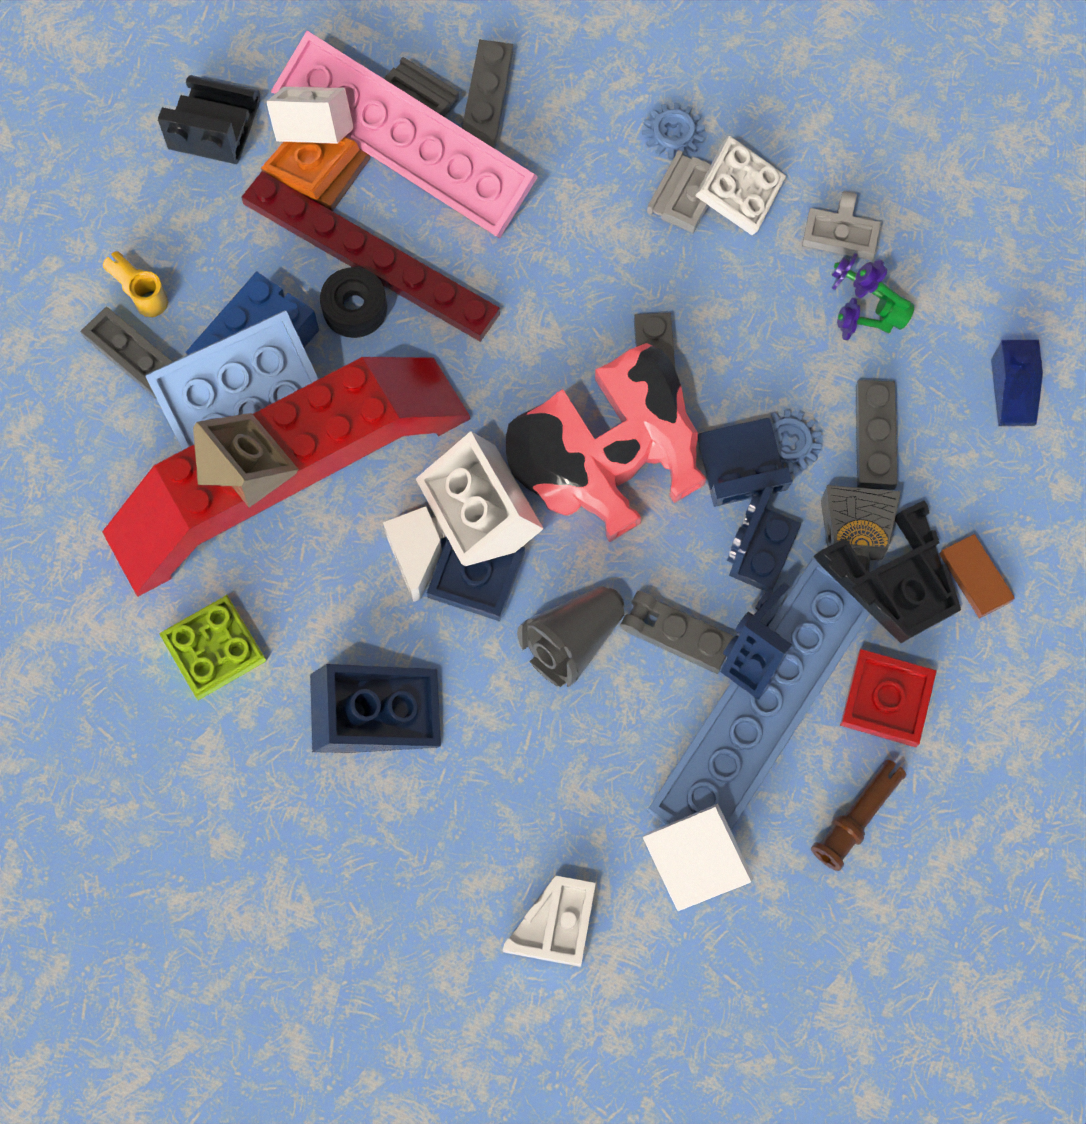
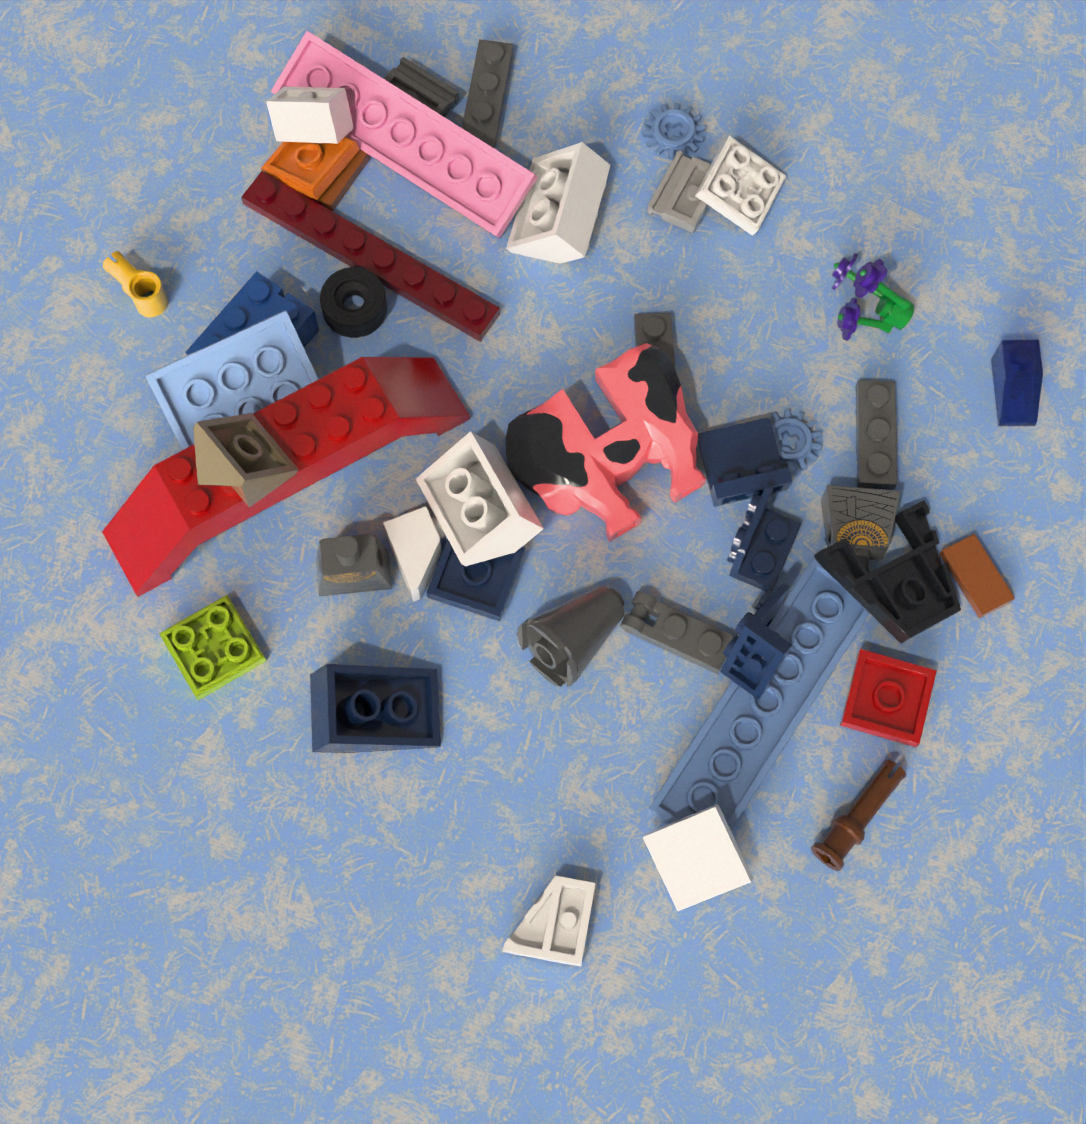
(124, 347): dark grey plate -> none
(210, 120): black piece -> none
(352, 565): none -> dark grey torso
(561, 205): none -> white slope
(841, 230): light grey plate -> none

